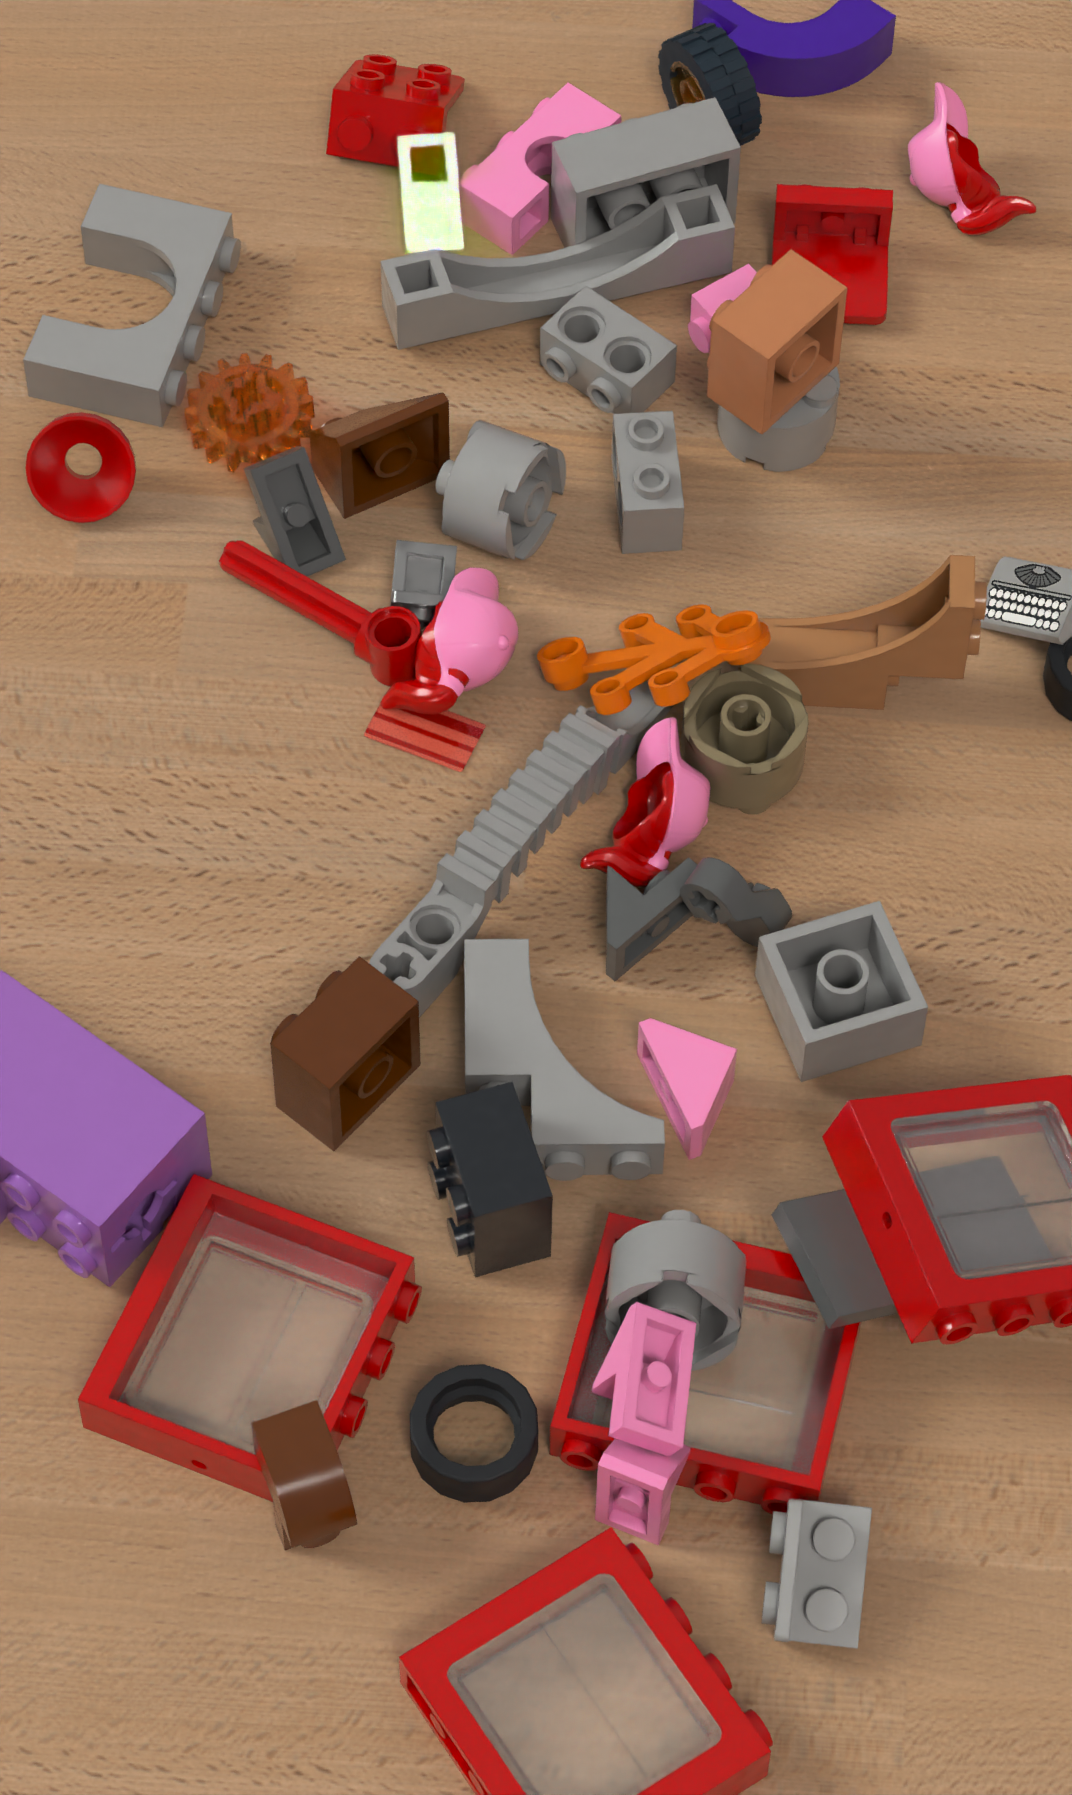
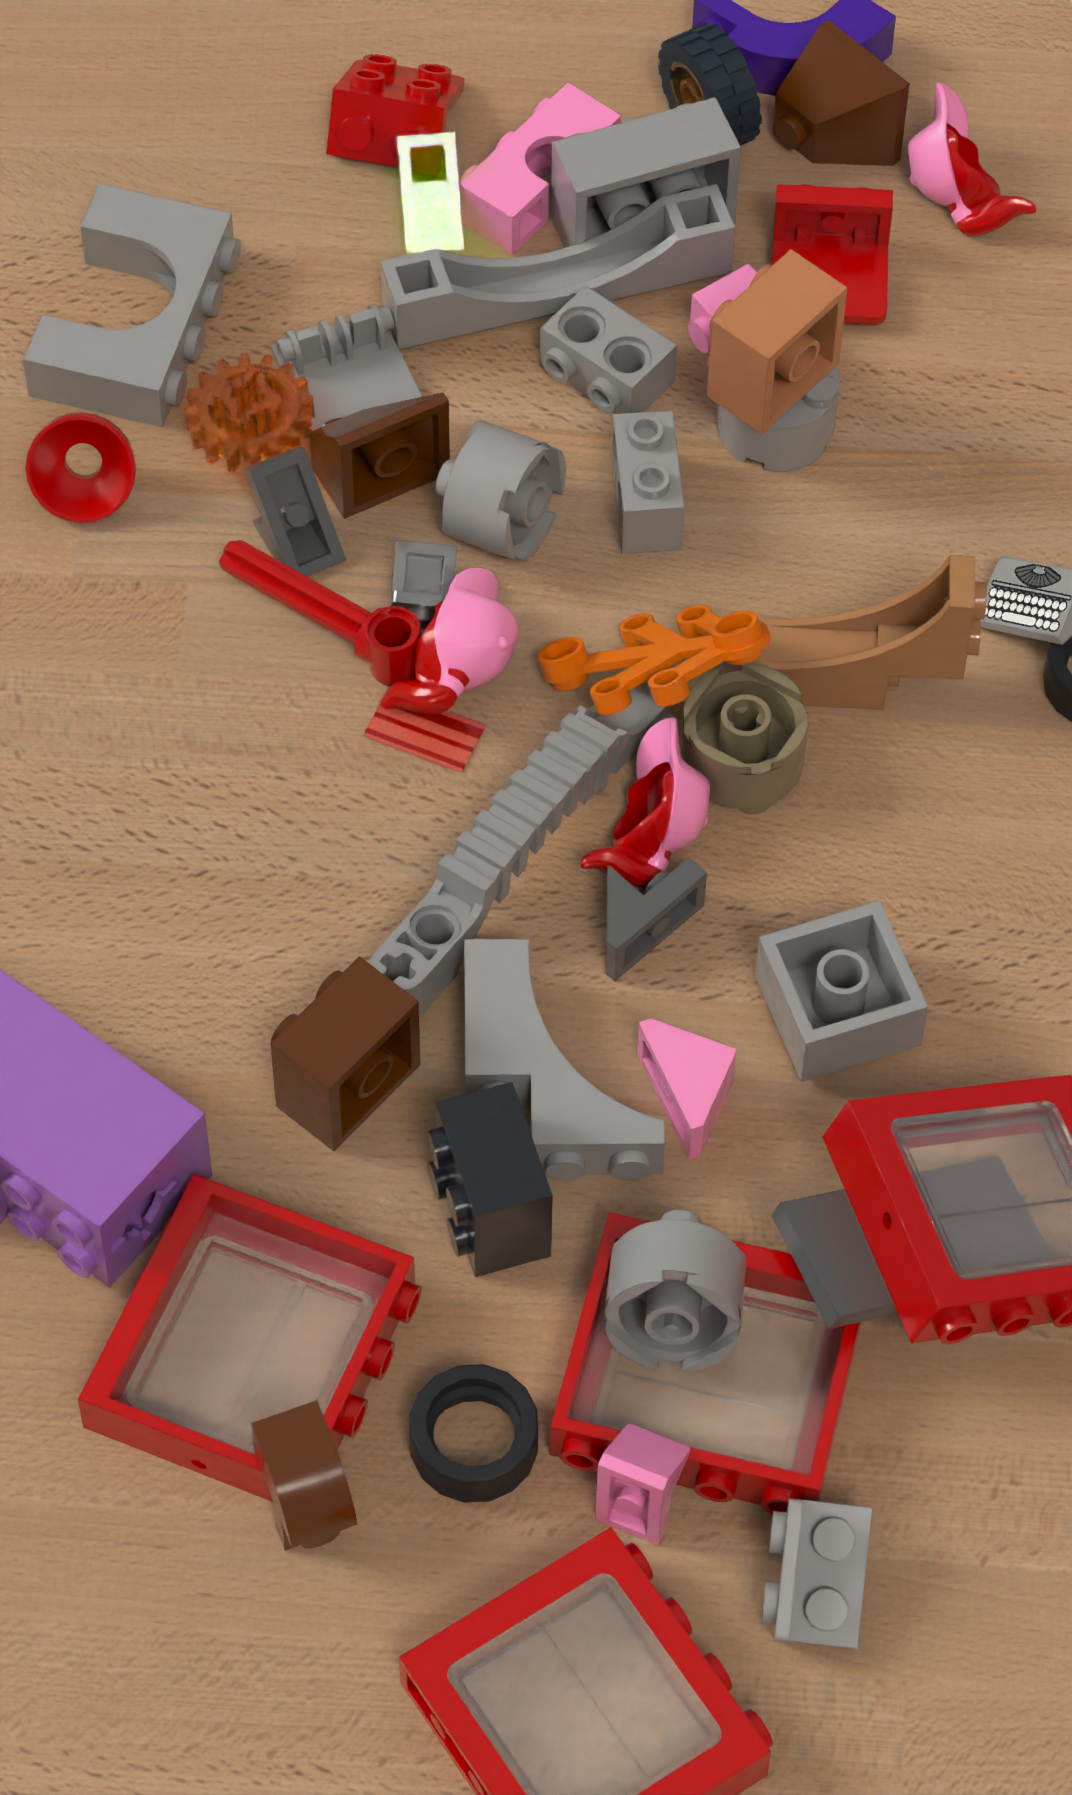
(348, 364): none -> light grey hinge
(649, 1379): bright pink slope -> none
(722, 895): dark grey piece -> none
(841, 103): none -> reddish brown slope

